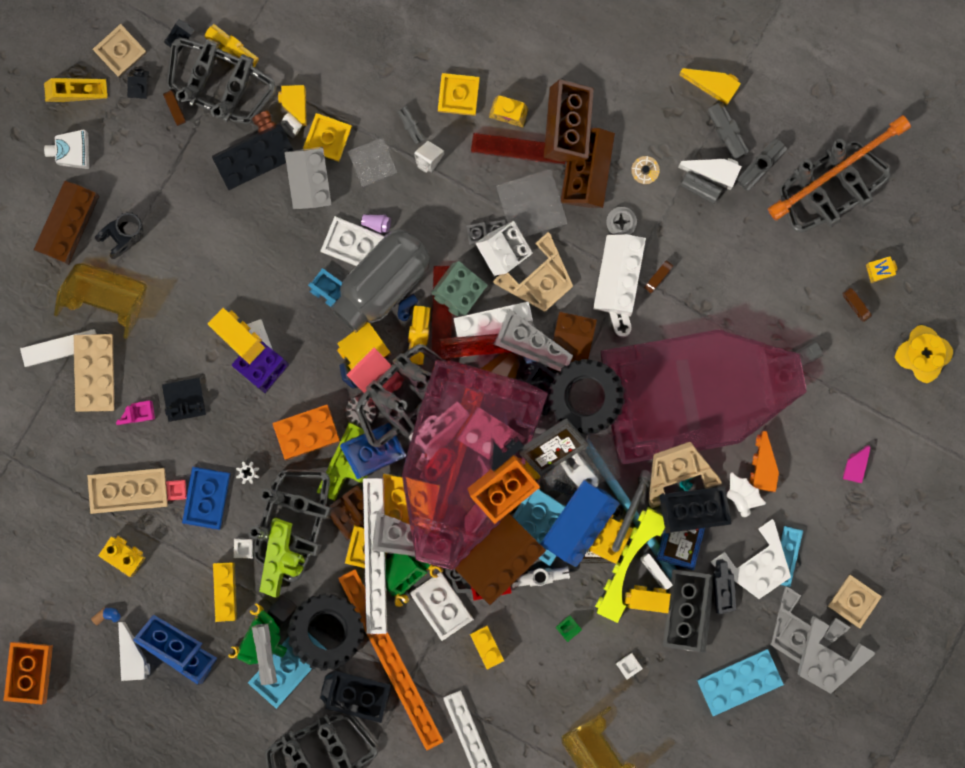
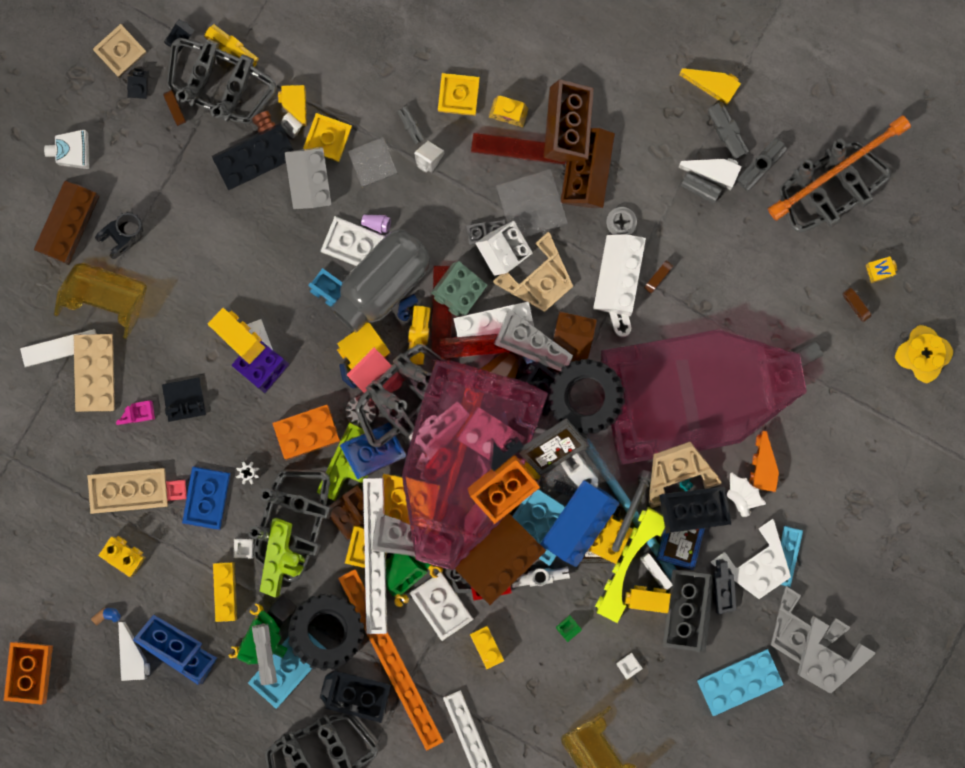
(74, 89): yellow slope -> none
(645, 170): tan piece -> none
(854, 601): tan tile -> none
(856, 465): dark pink slope -> none

